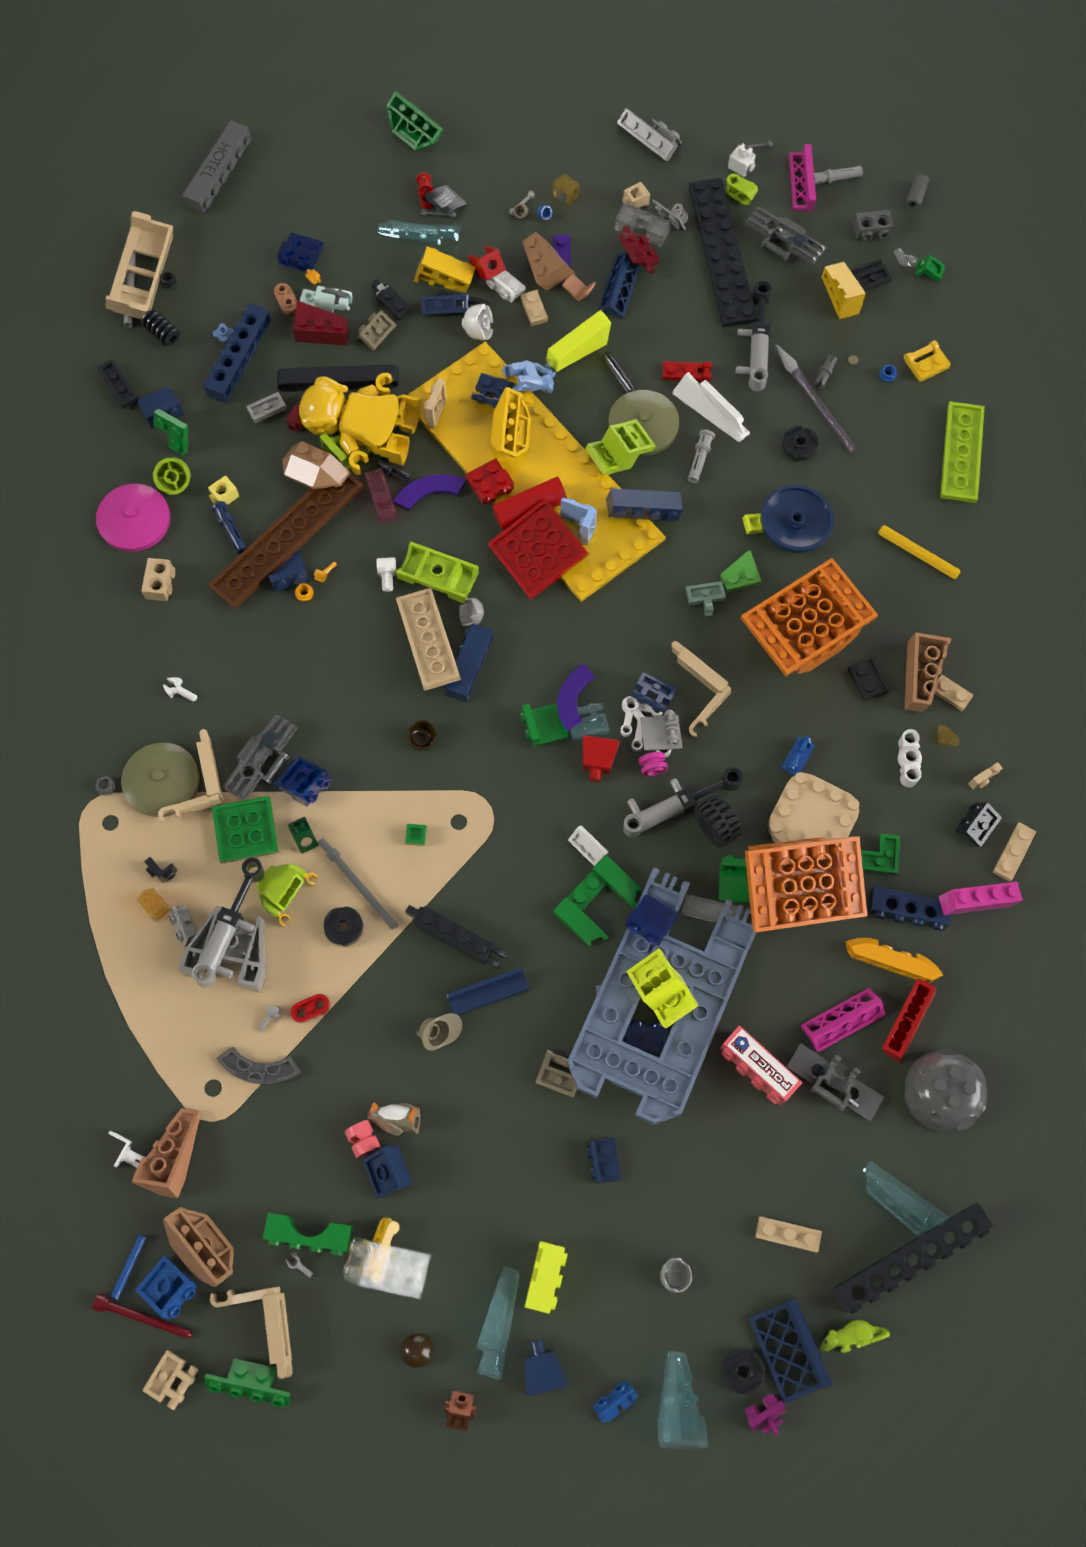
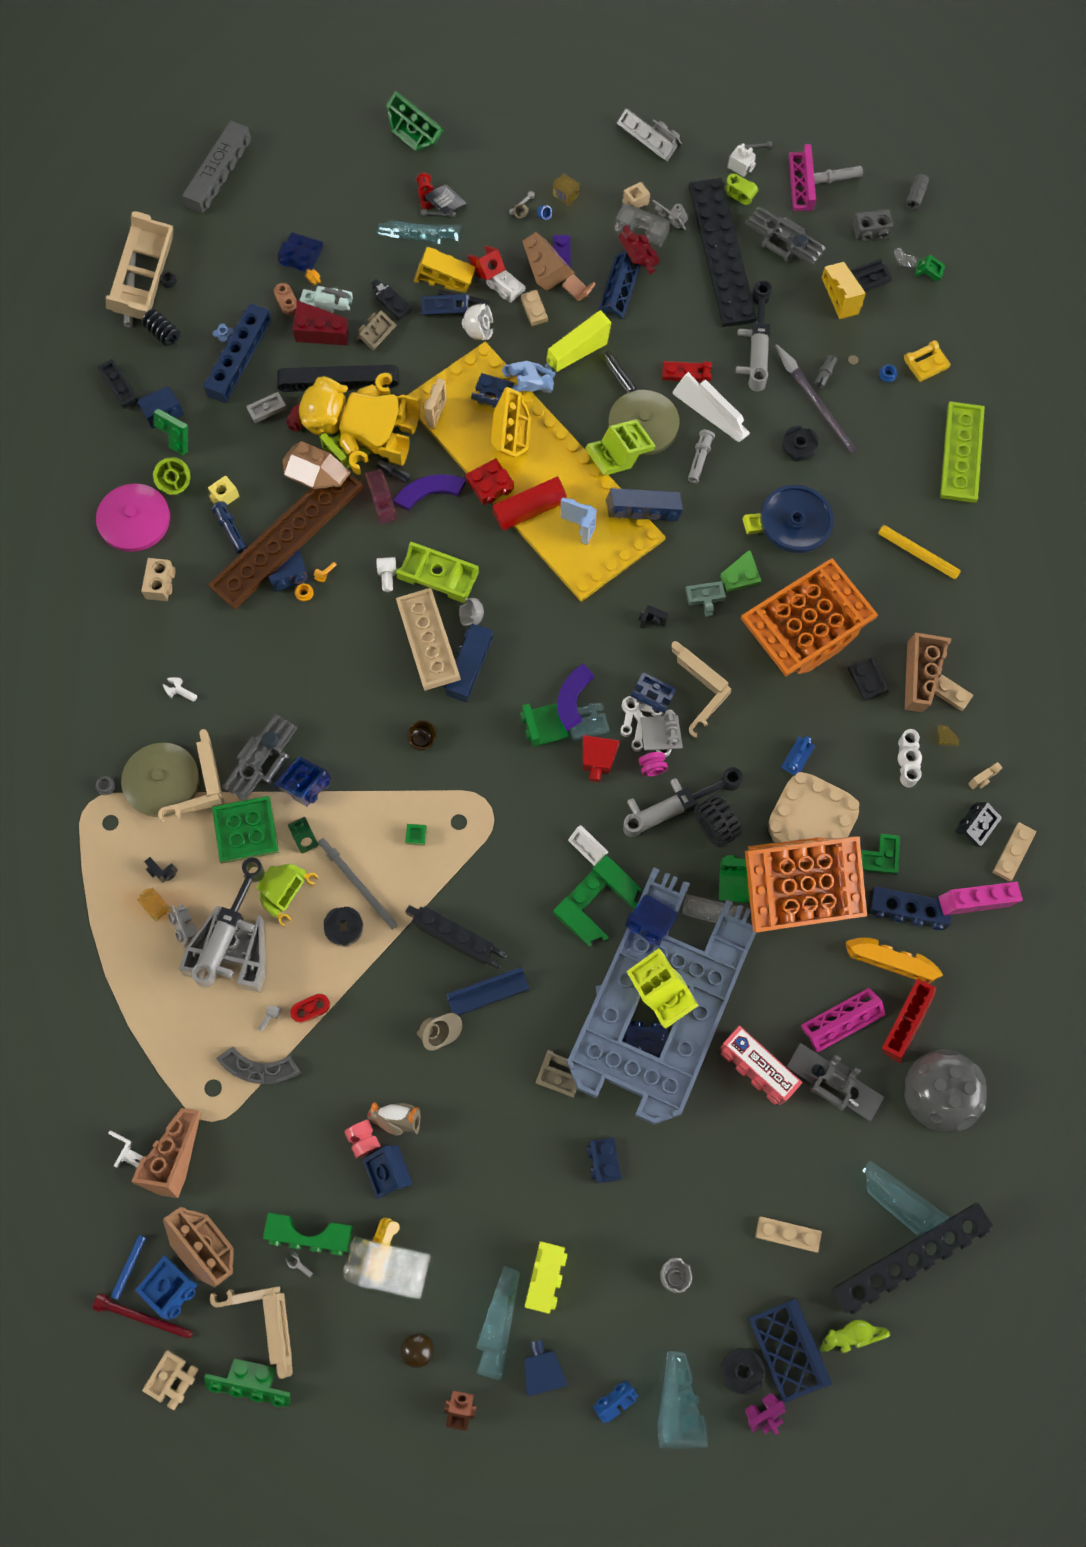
(538, 549): red plate -> none
(654, 615): none -> black bracket

